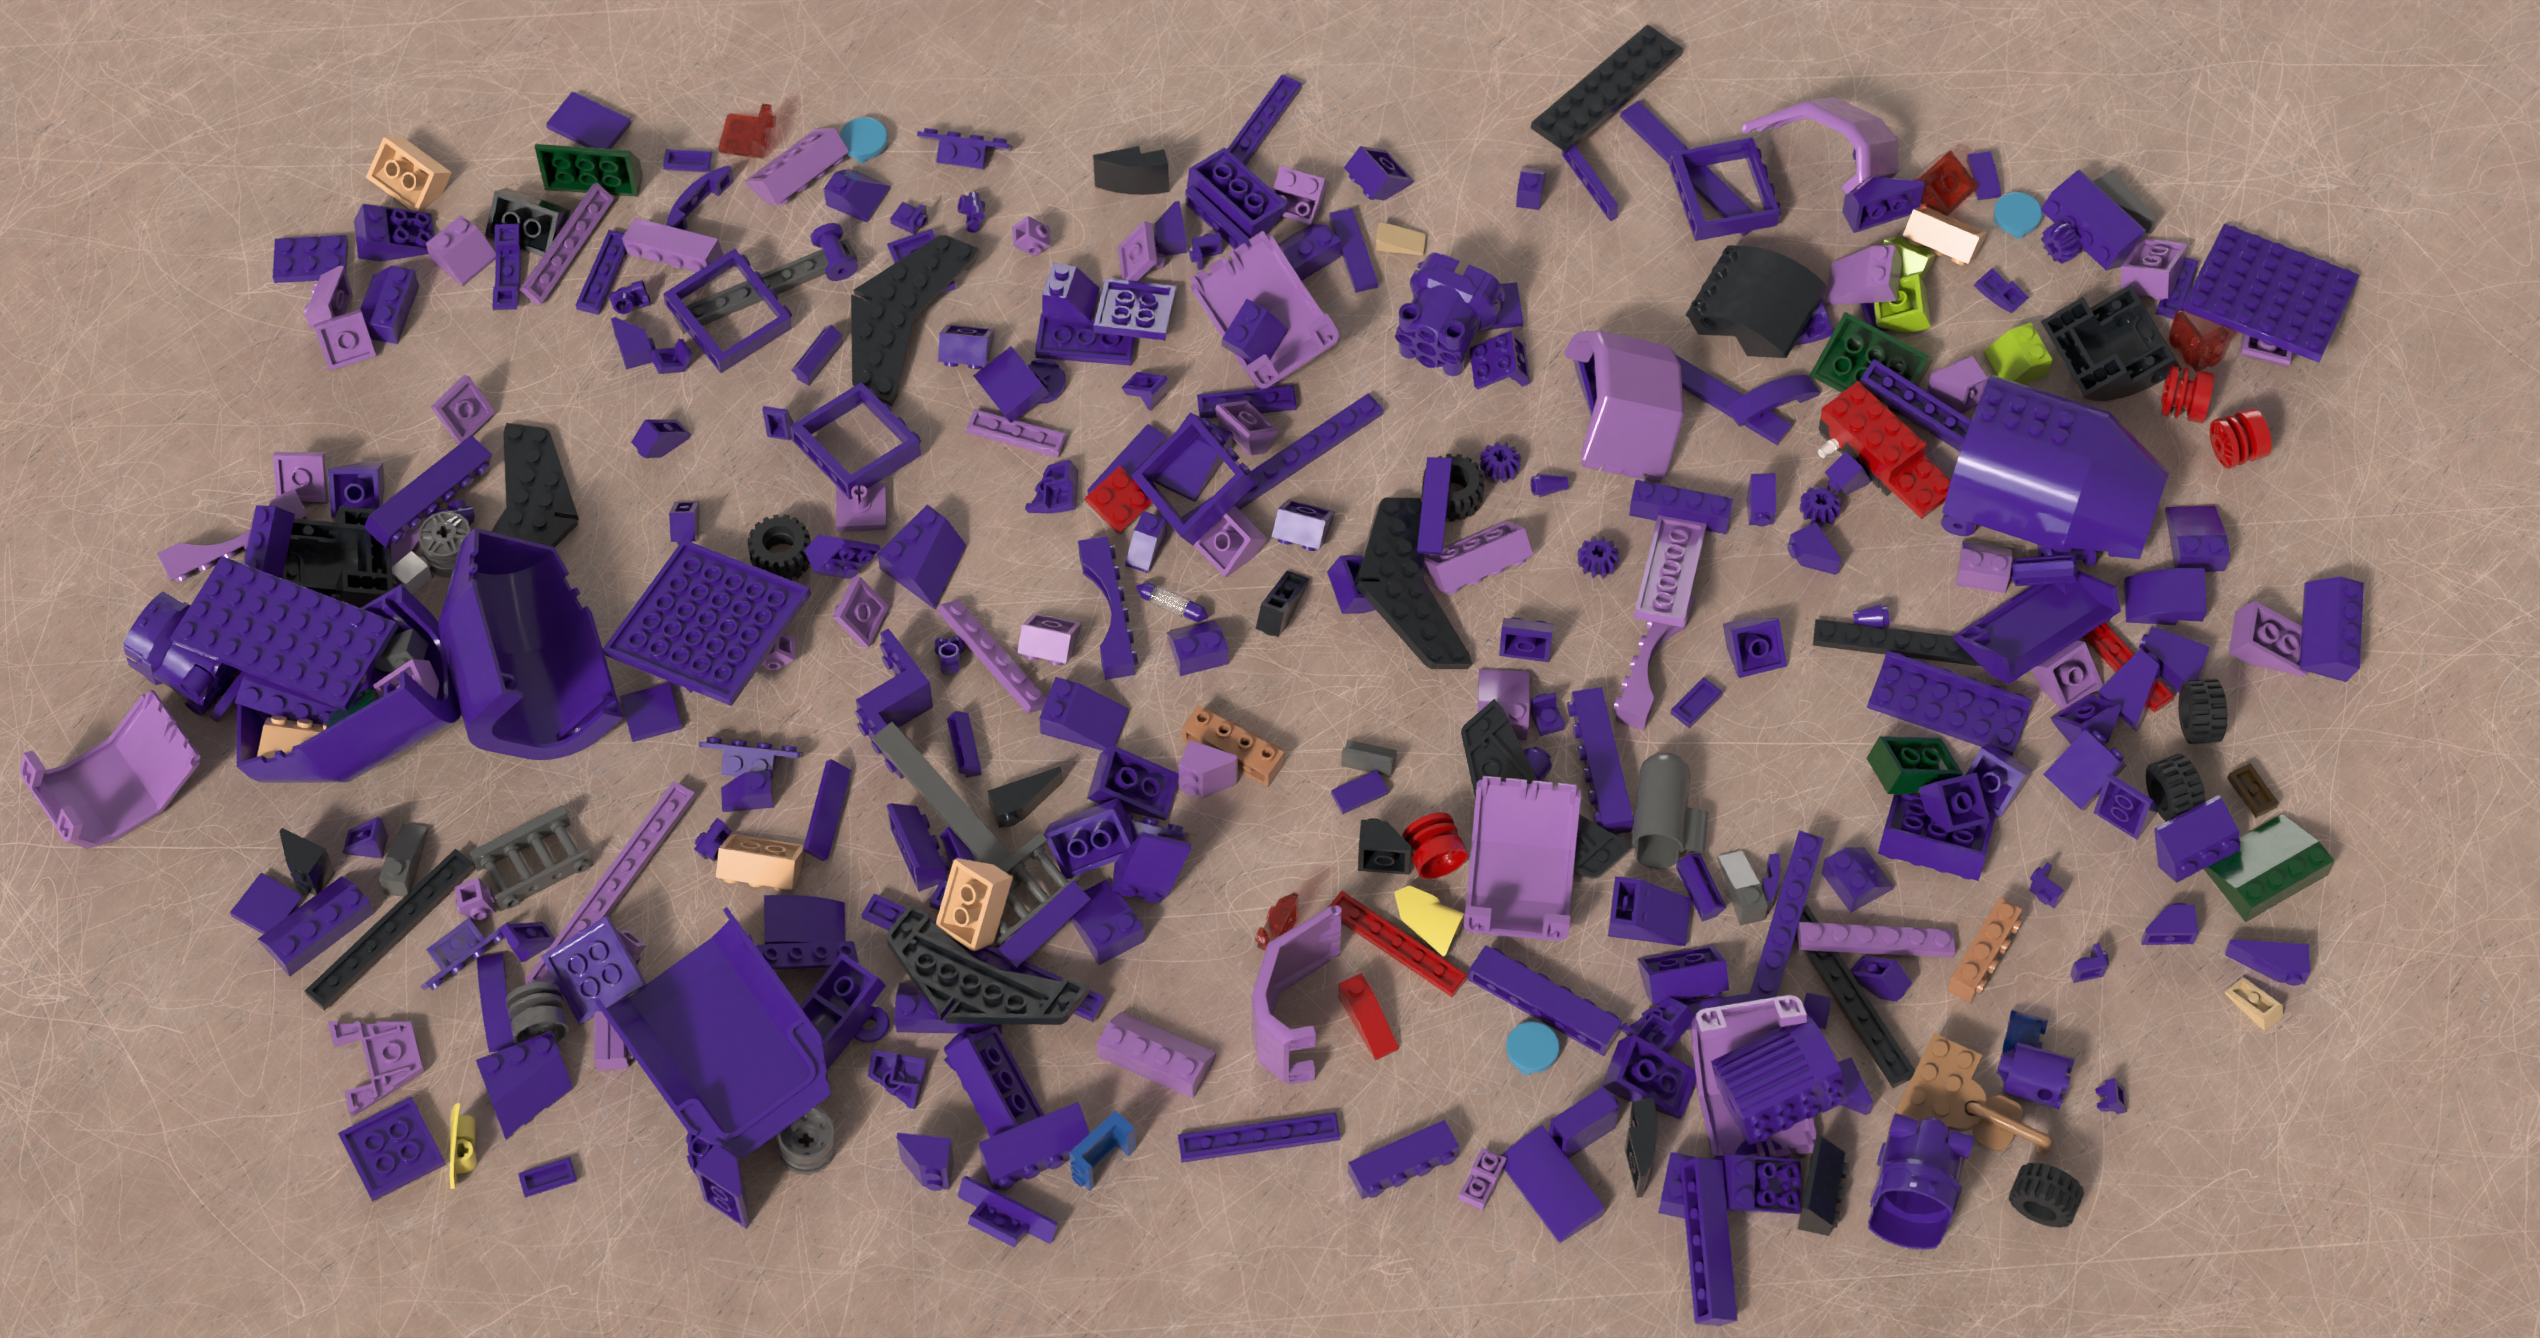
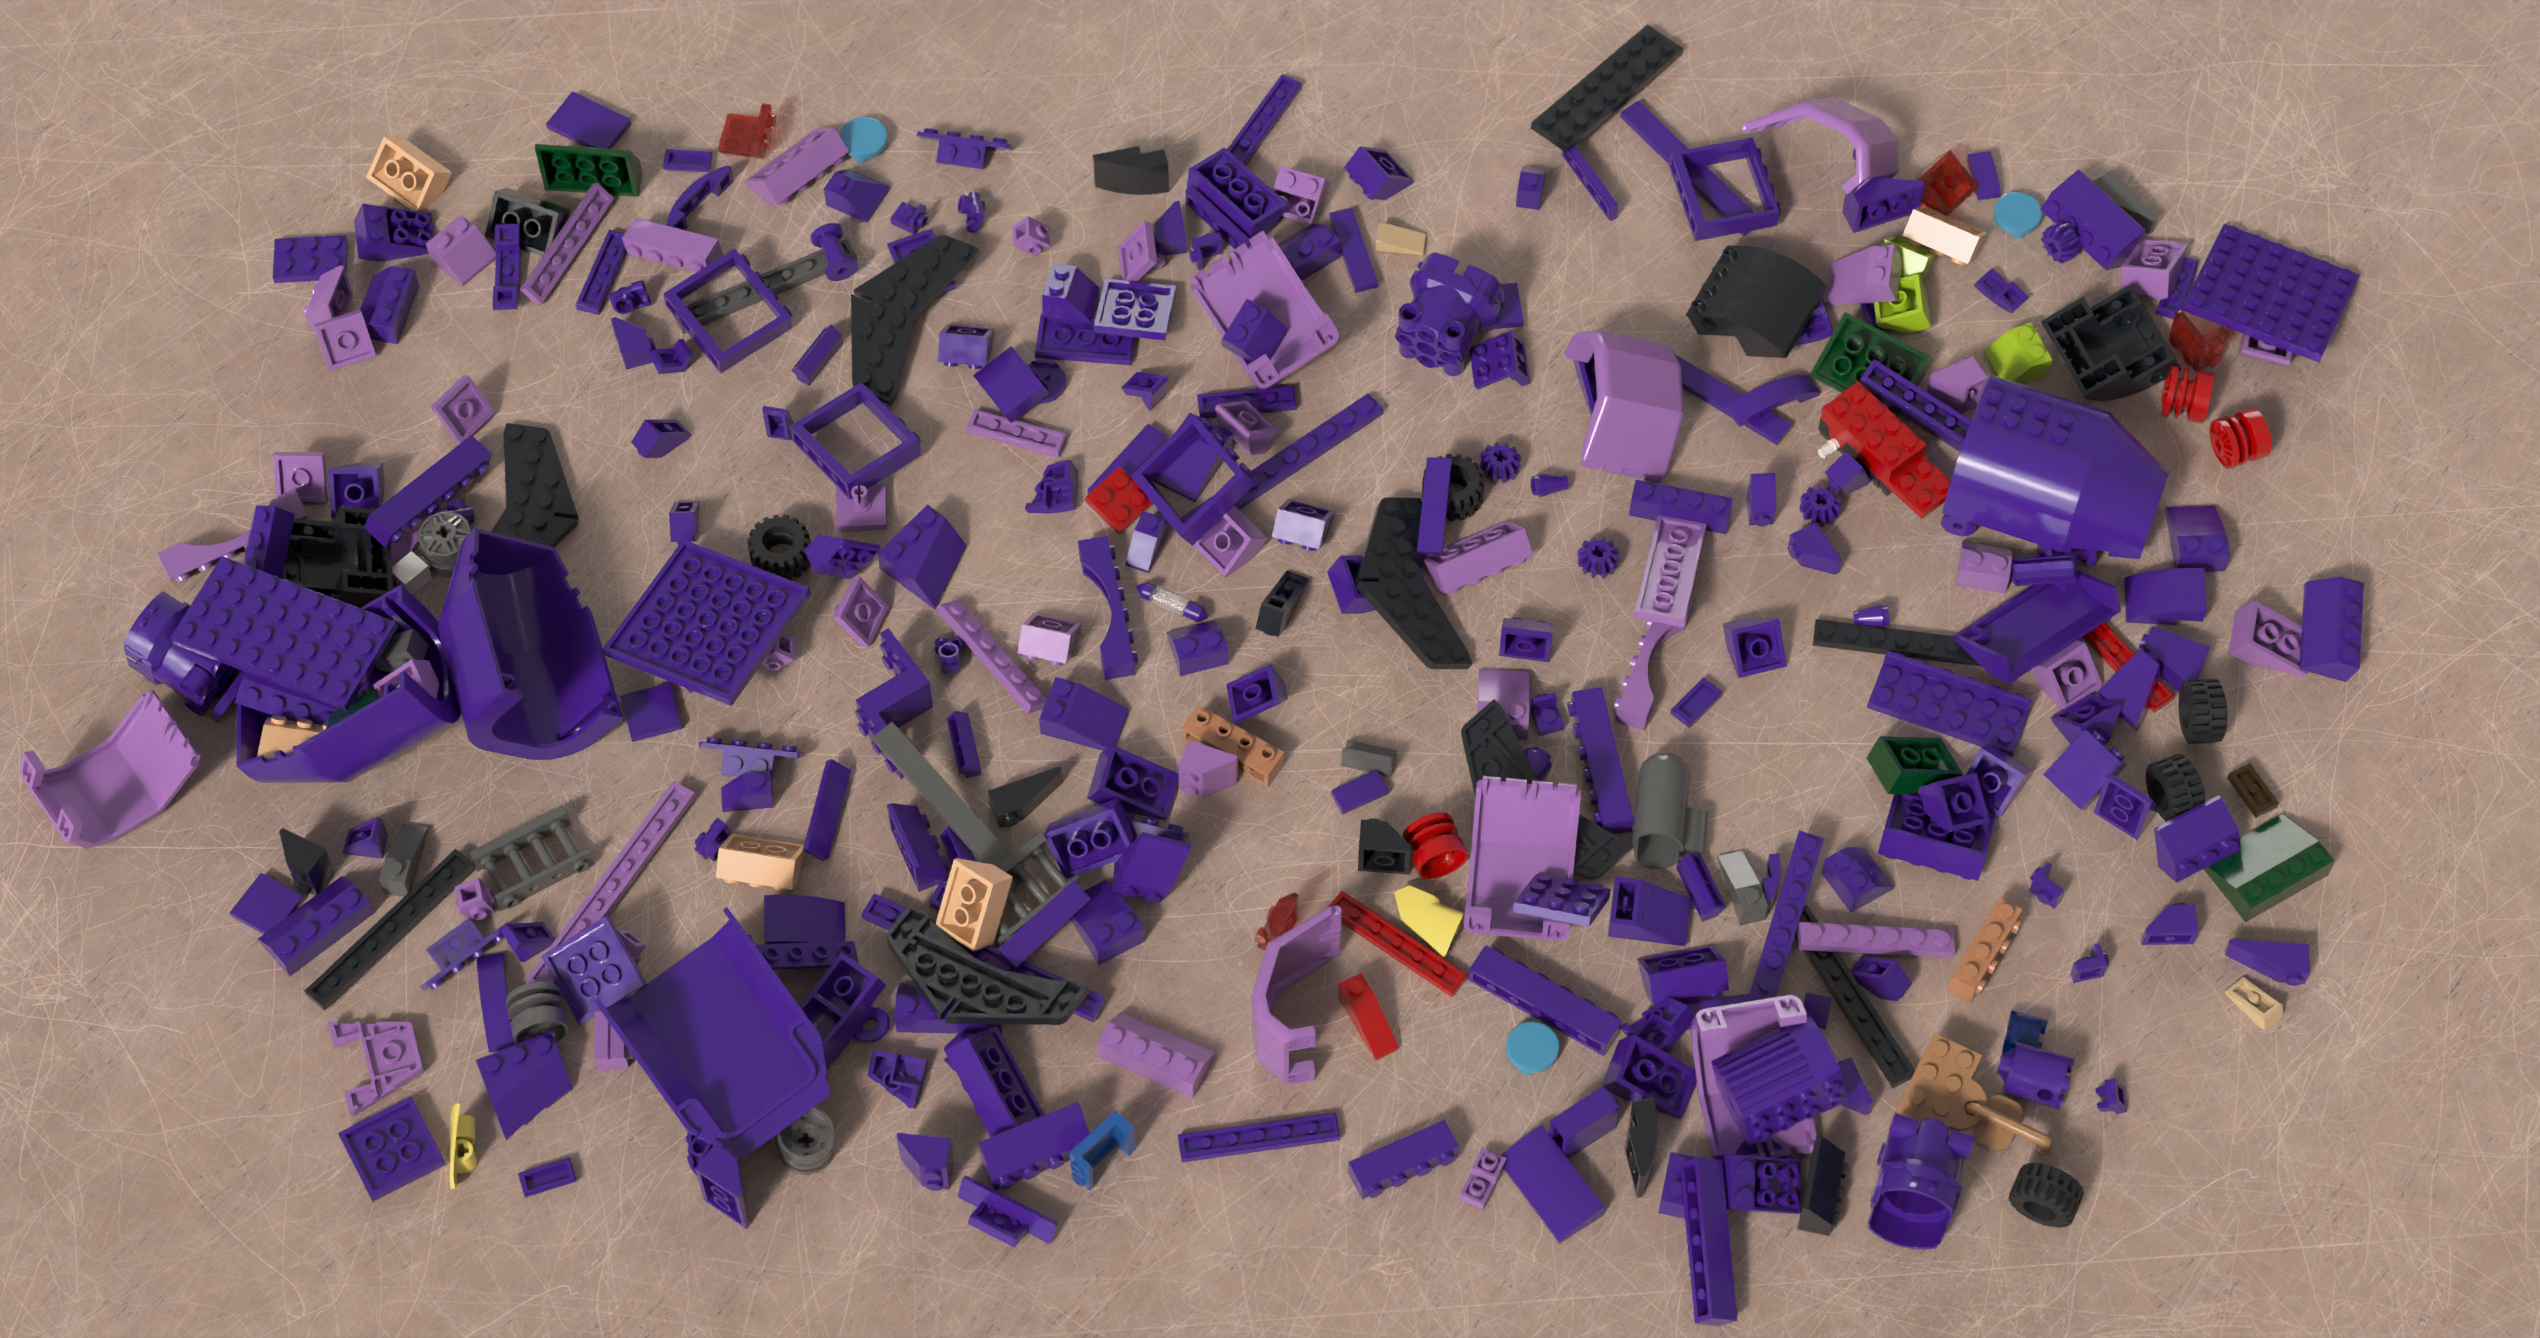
(1255, 693): none -> dark purple slope
(1562, 899): none -> dark purple plate

